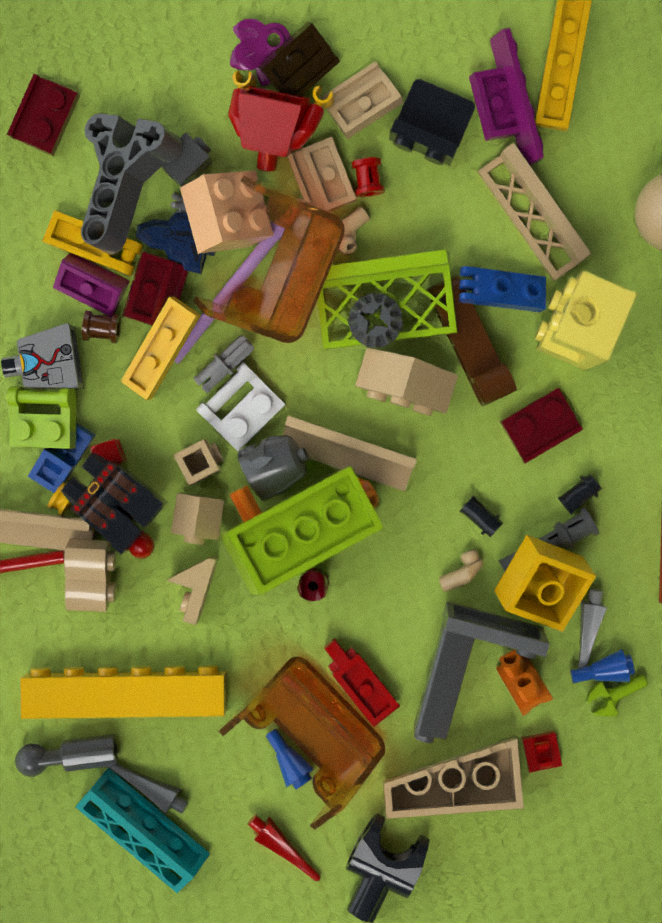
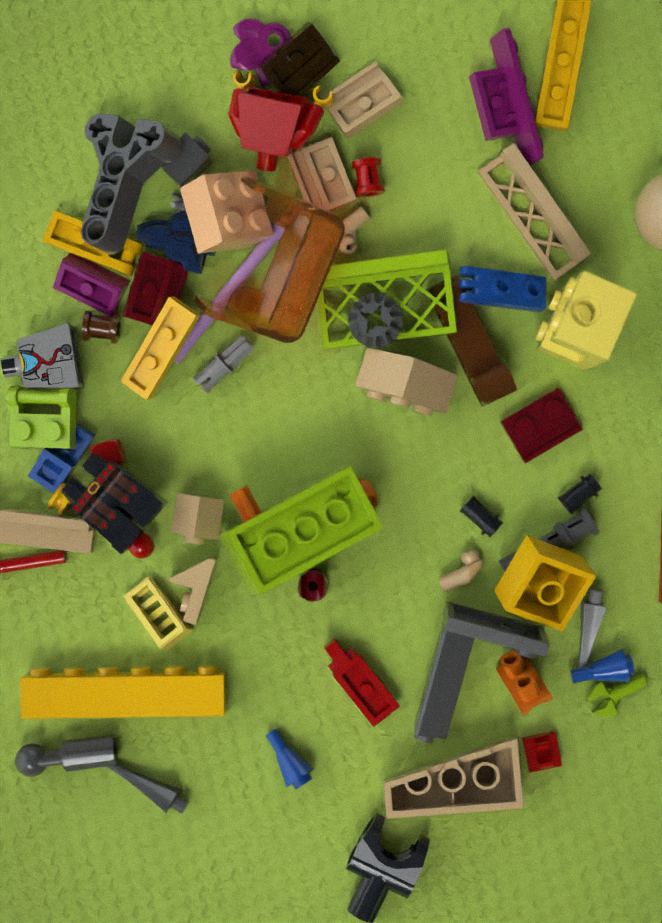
(43, 114): dark red plate -> none
(88, 575): tan brick -> none
(144, 828): teal fence -> none
(175, 617): none -> light yellow slope
(199, 461): tan brick -> none
(248, 415): white plate -> none
(272, 838): red piece -> none
(273, 465): dark grey helmet -> none
(321, 726): clear orange windscreen -> none
(345, 451): tan fence -> none
(432, 122): black bracket -> none

